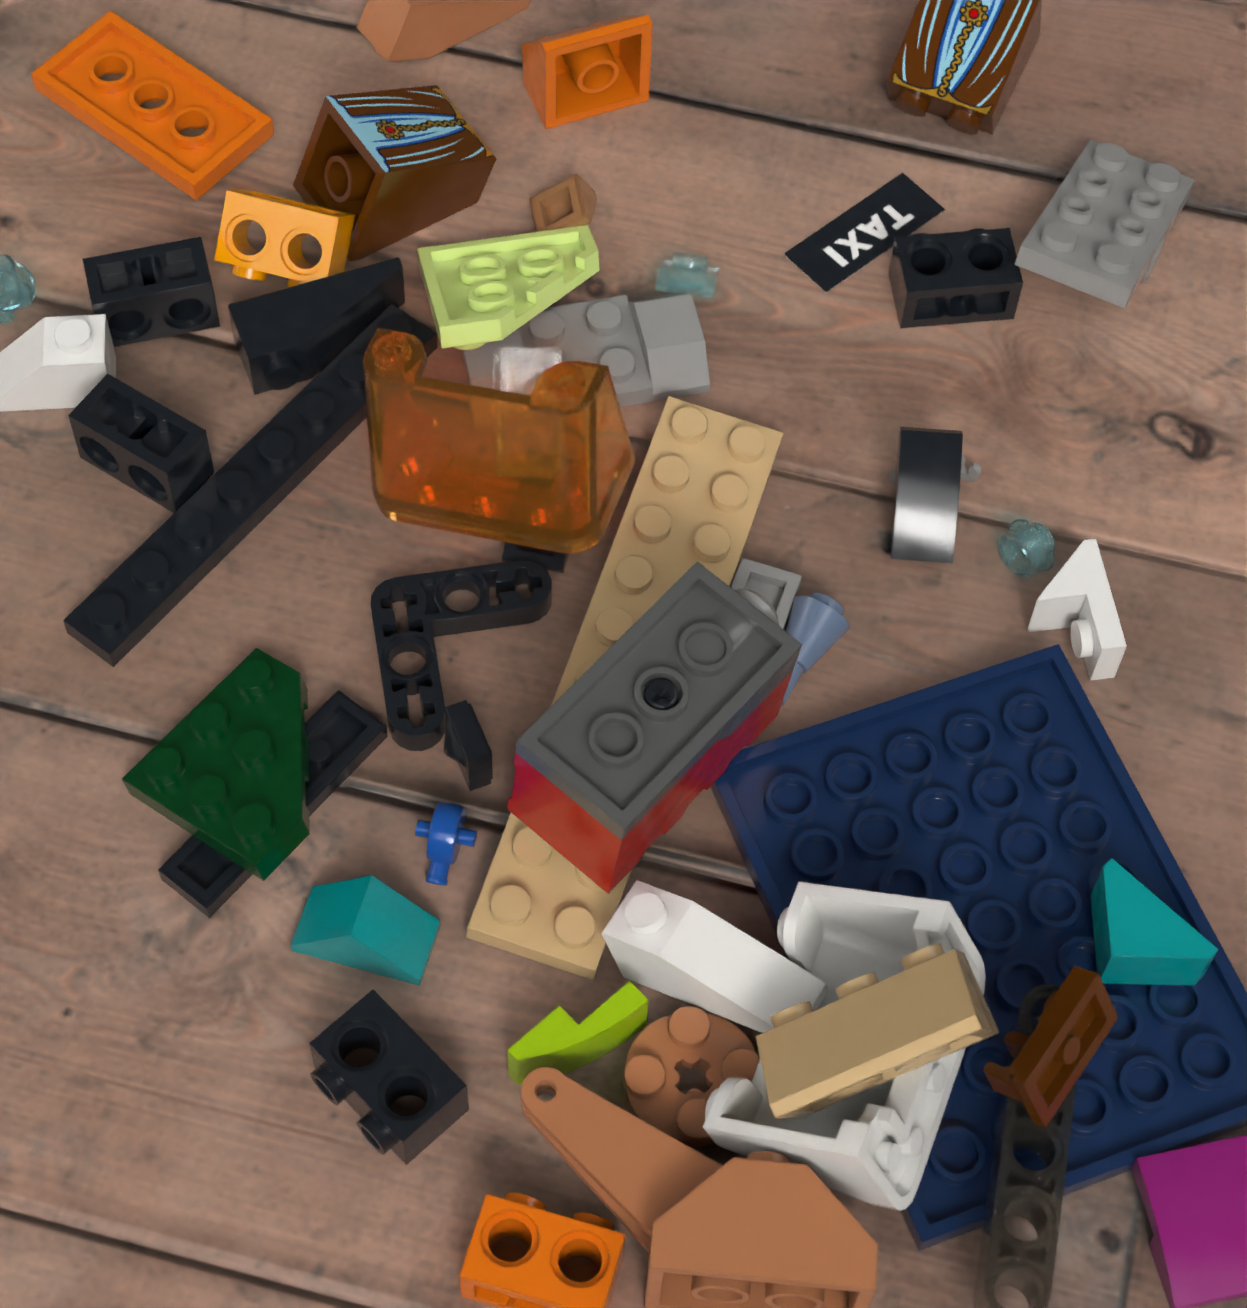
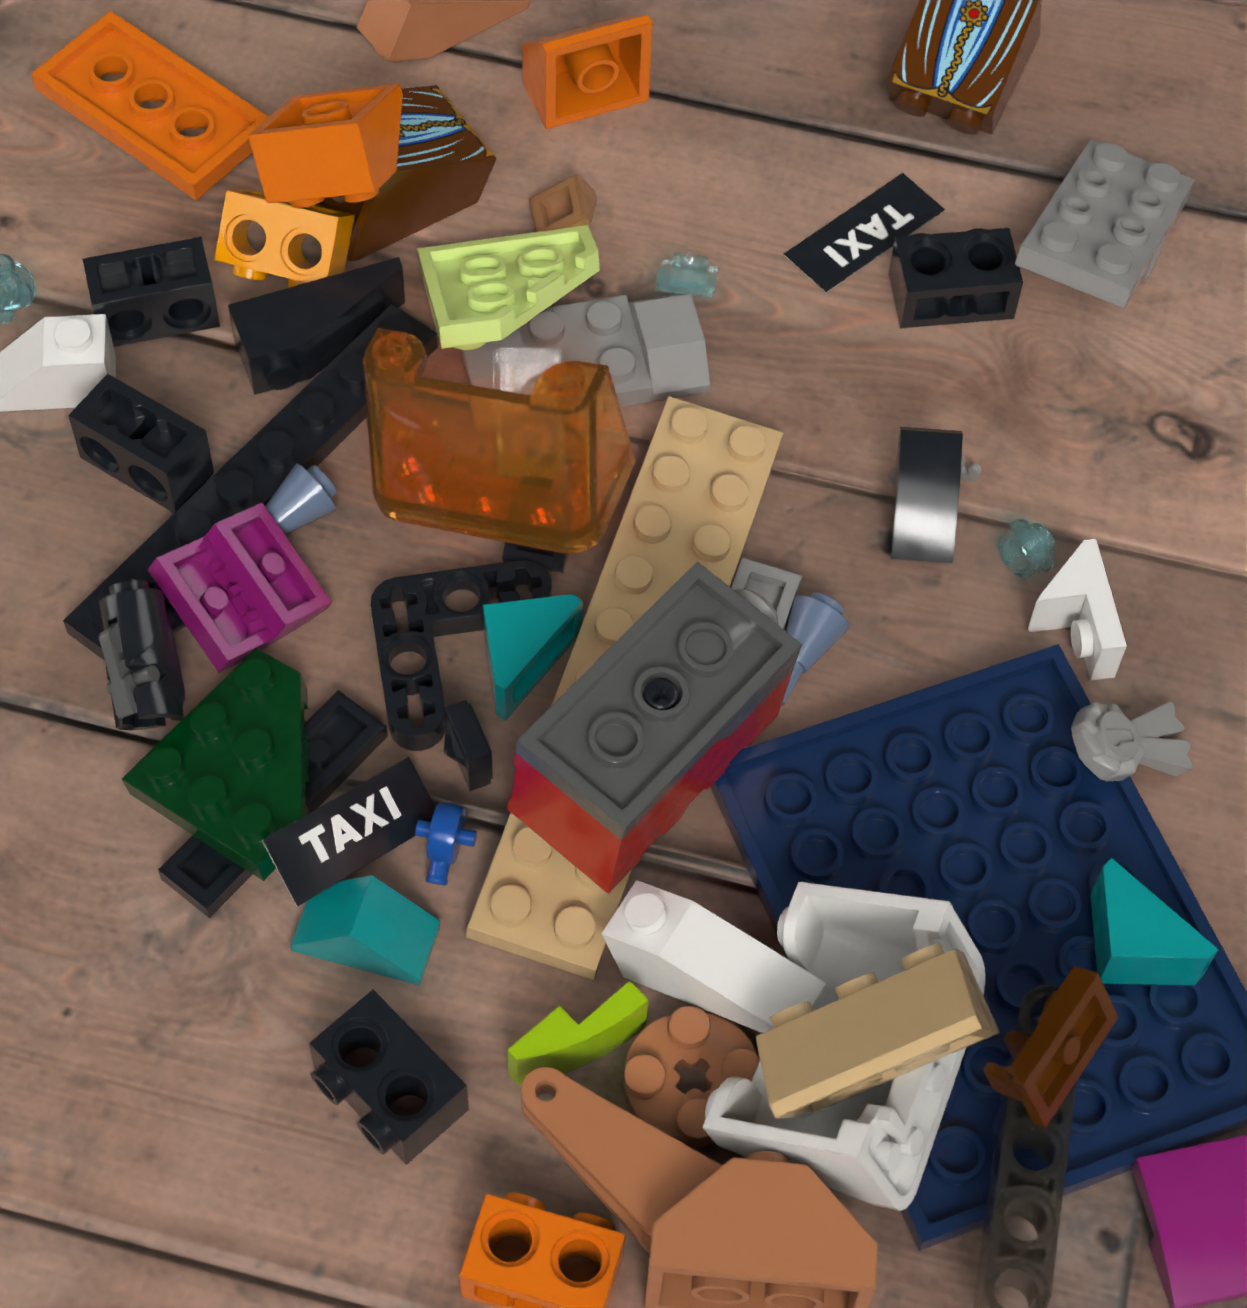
(141, 656): none -> black piece
(239, 586): none -> magenta slope
(302, 498): none -> sand blue cone
(329, 145): none -> orange slope
(350, 831): none -> black sticker
(526, 642): none -> teal slope
(1115, 745): none -> light grey piece

